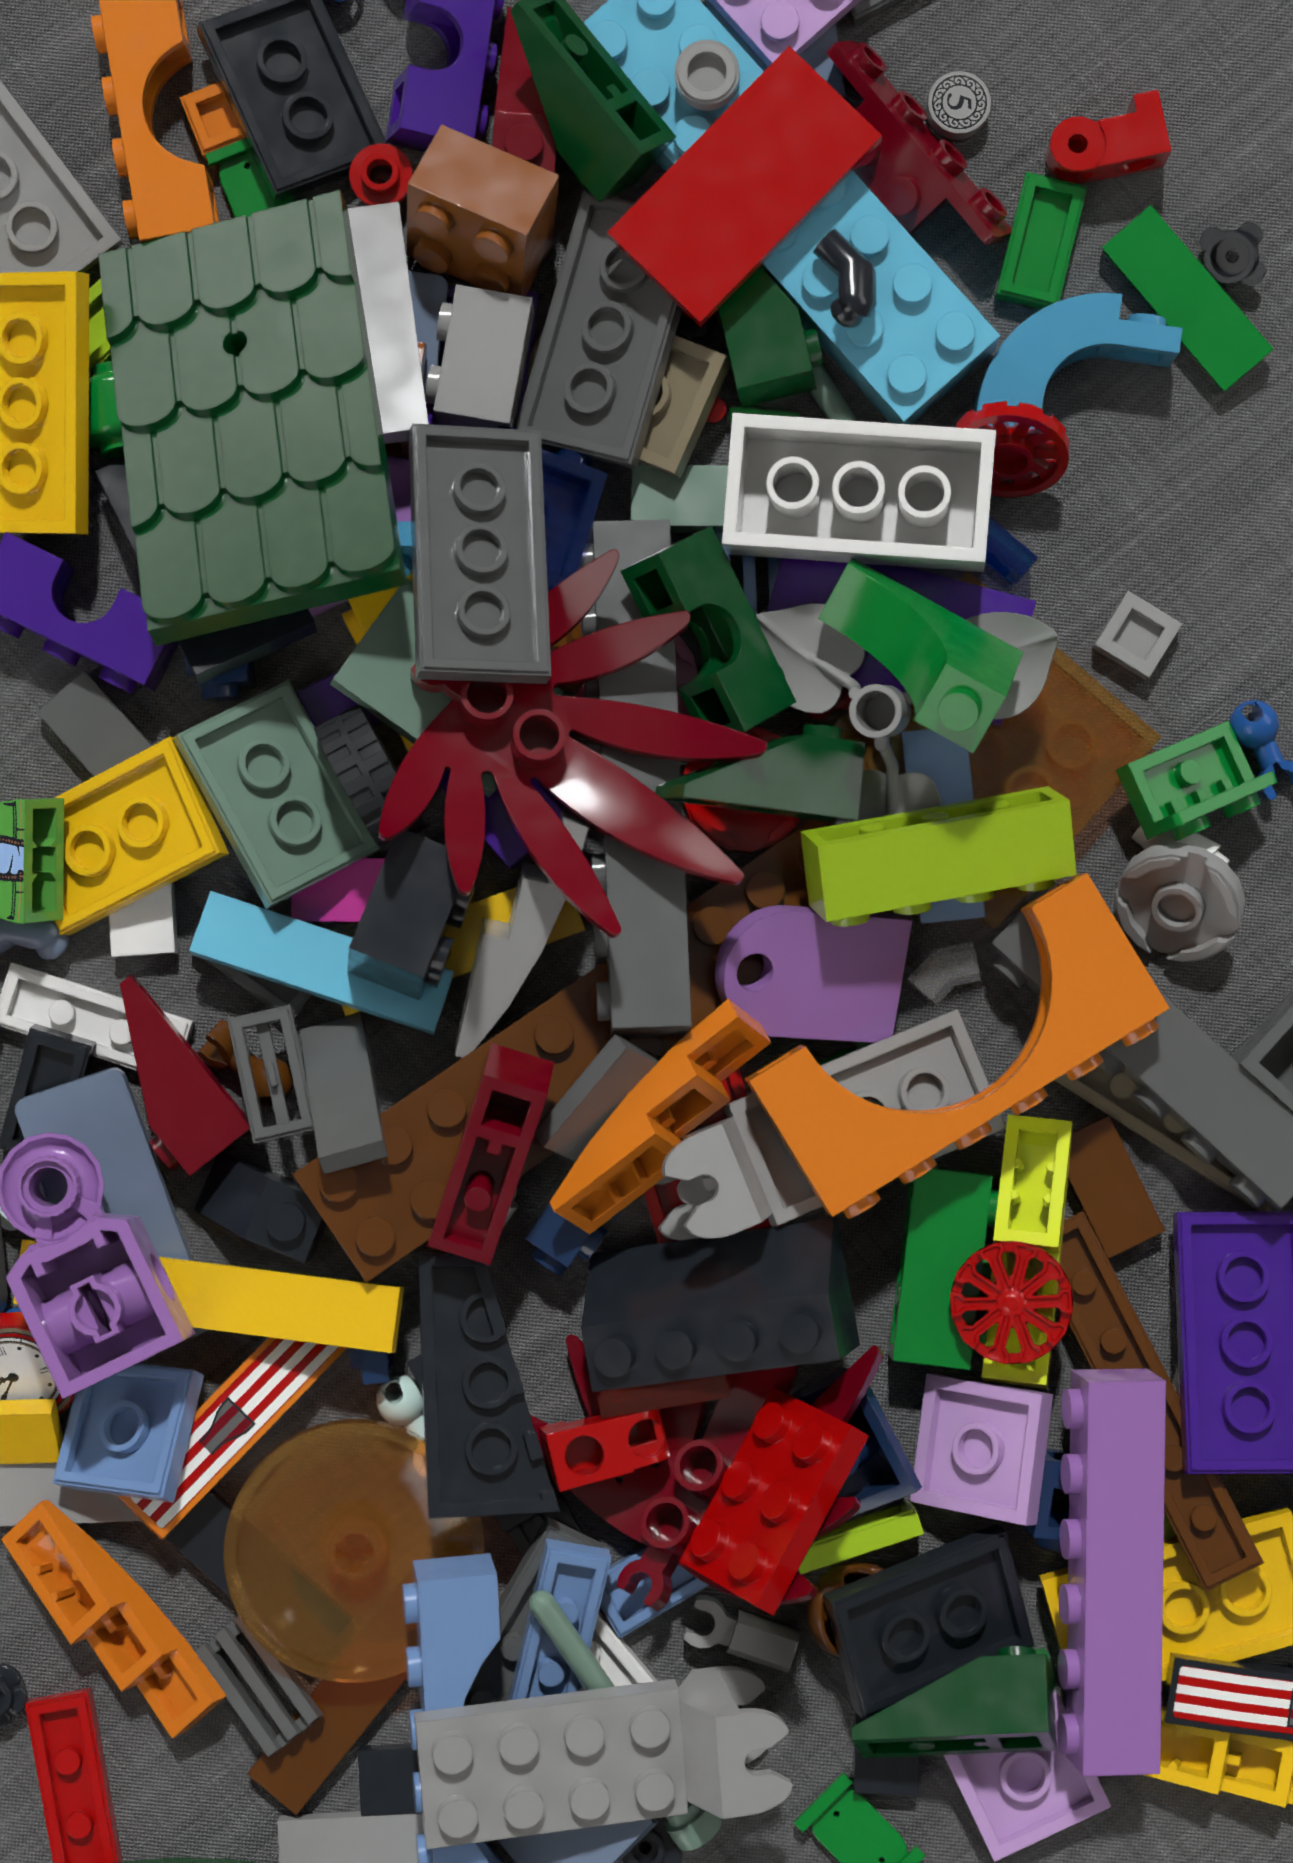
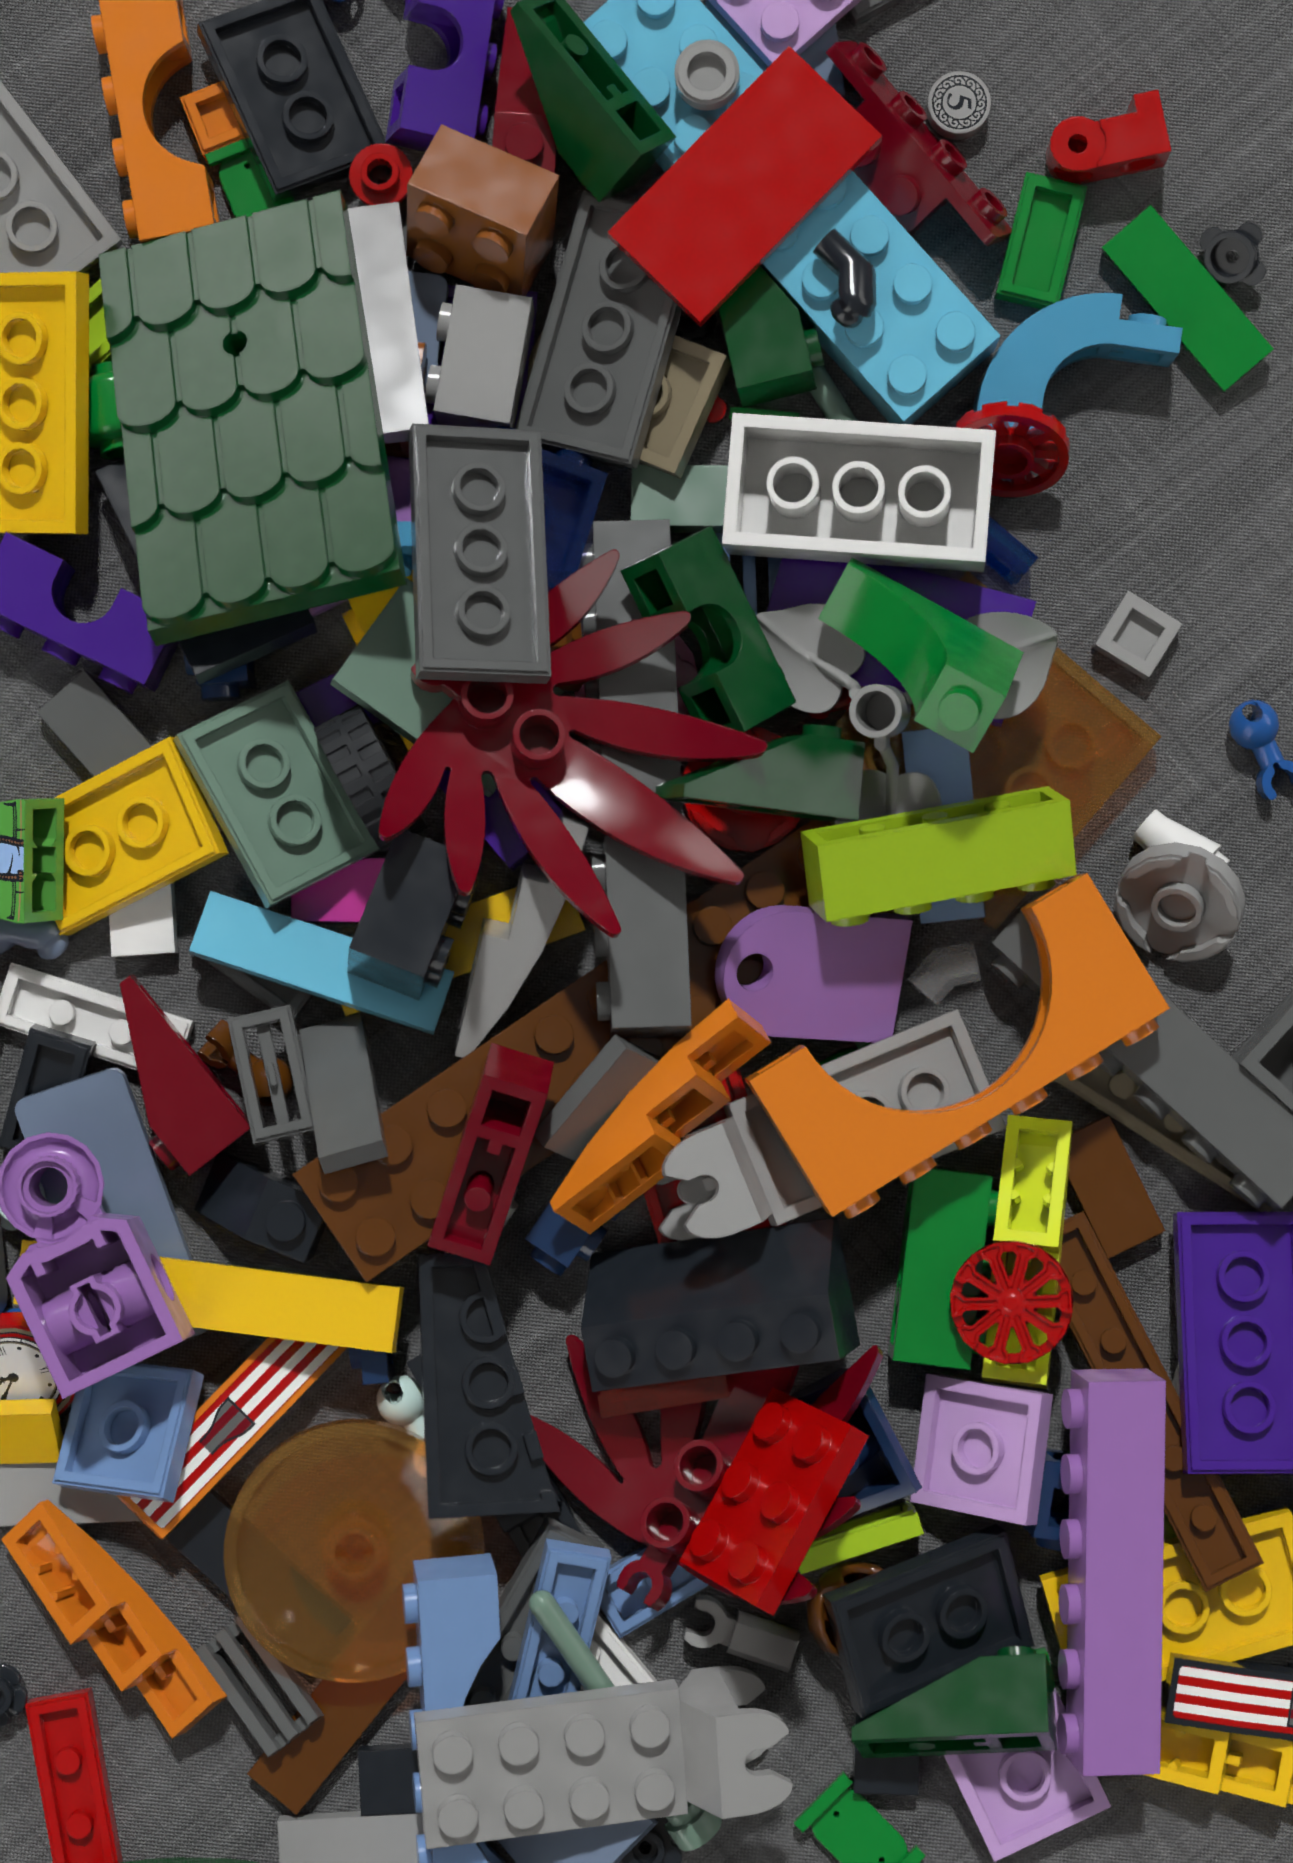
(602, 1448): red leg -> none
(1189, 780): green bracket -> none

